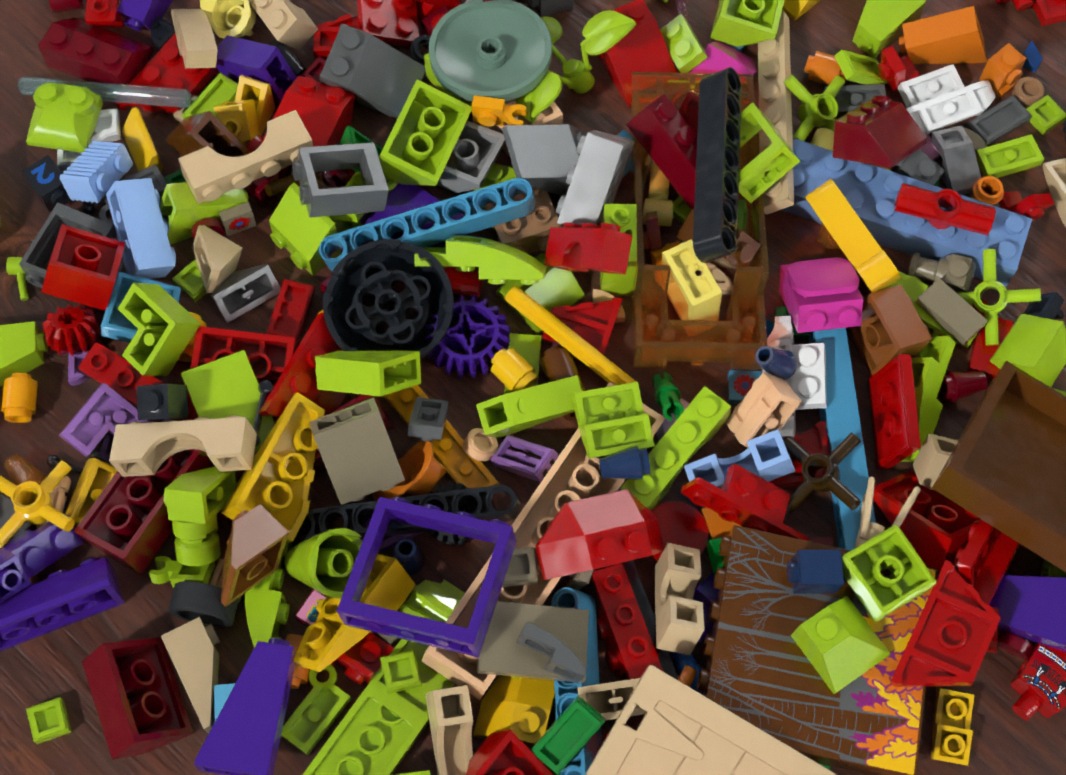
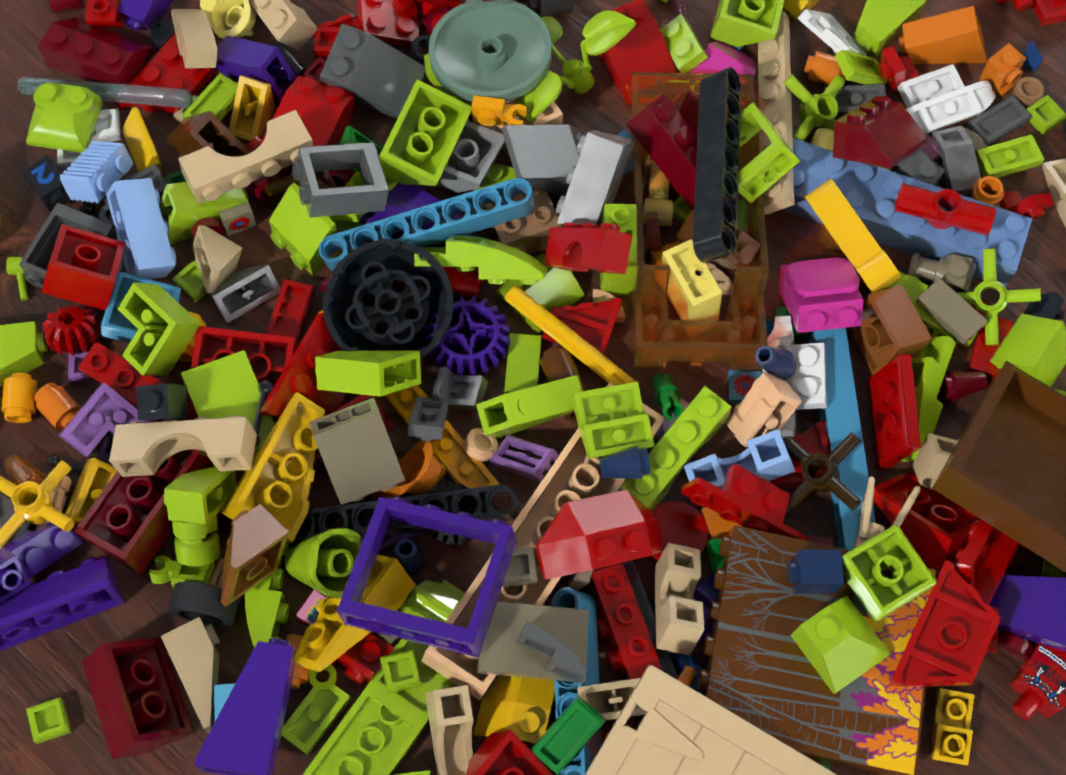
(56, 405): none -> orange brick
(243, 115): yellow brick -> none
(461, 391): none -> flat silver bracket
(513, 370): yellow brick -> none
(830, 31): none -> white wing

